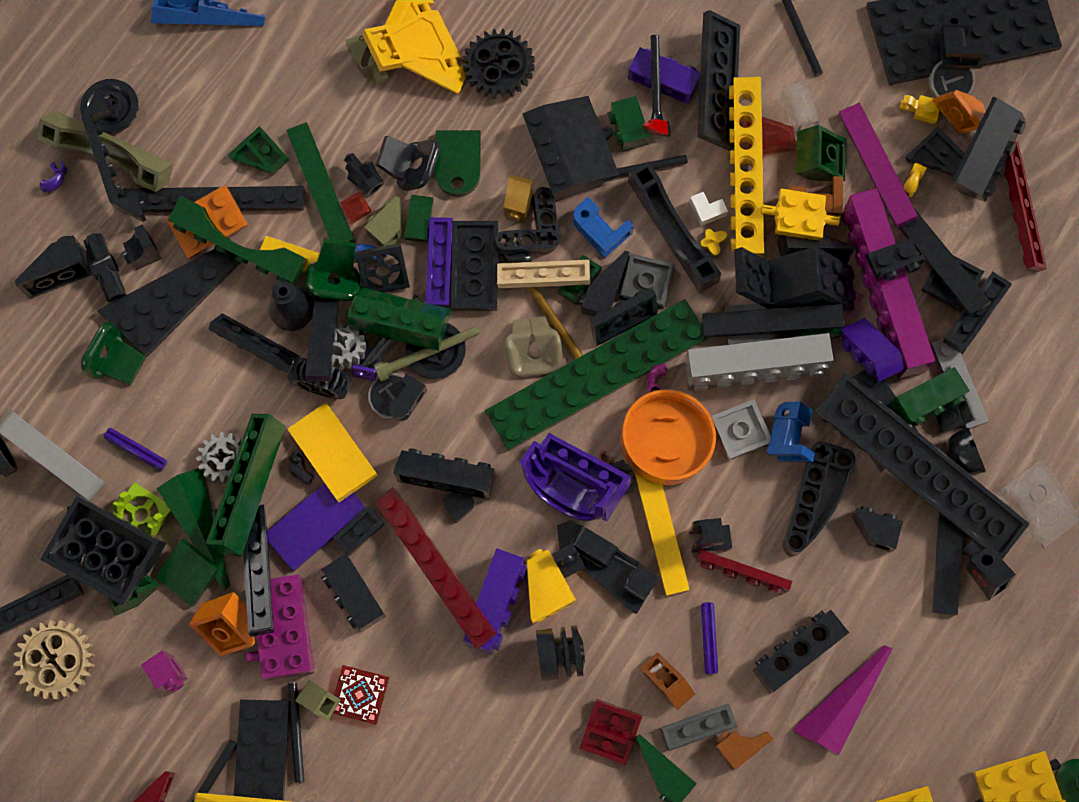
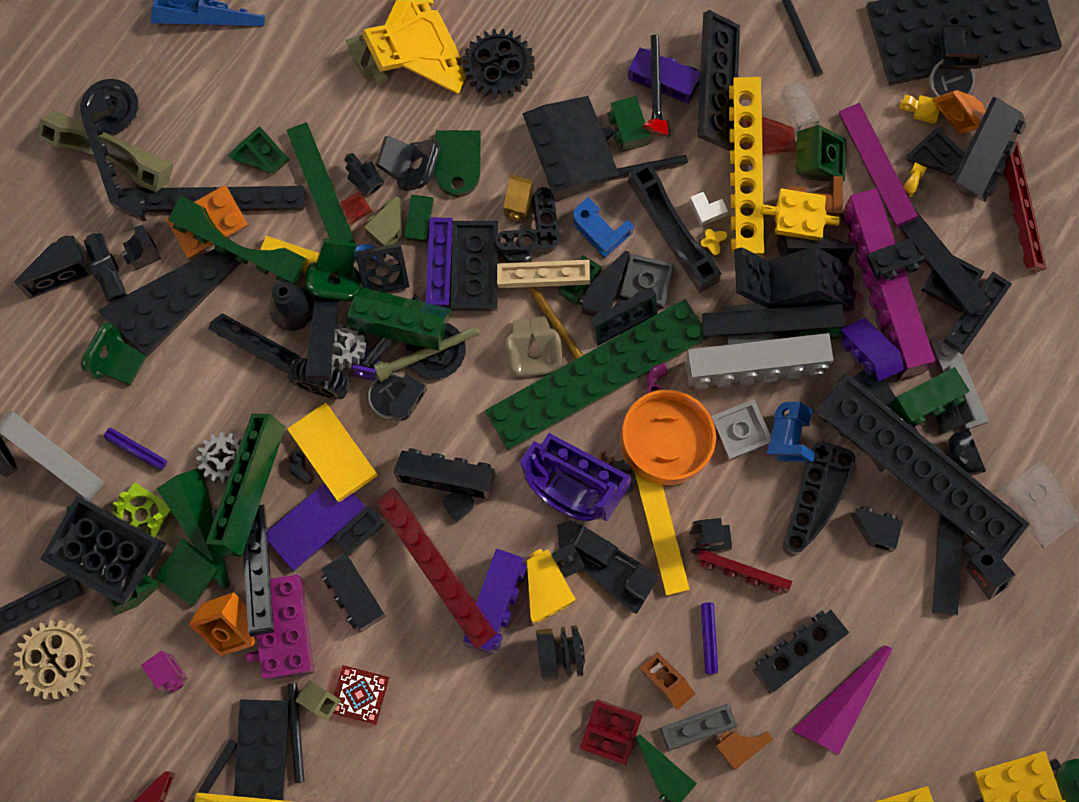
(54, 182): dark purple arm -> none

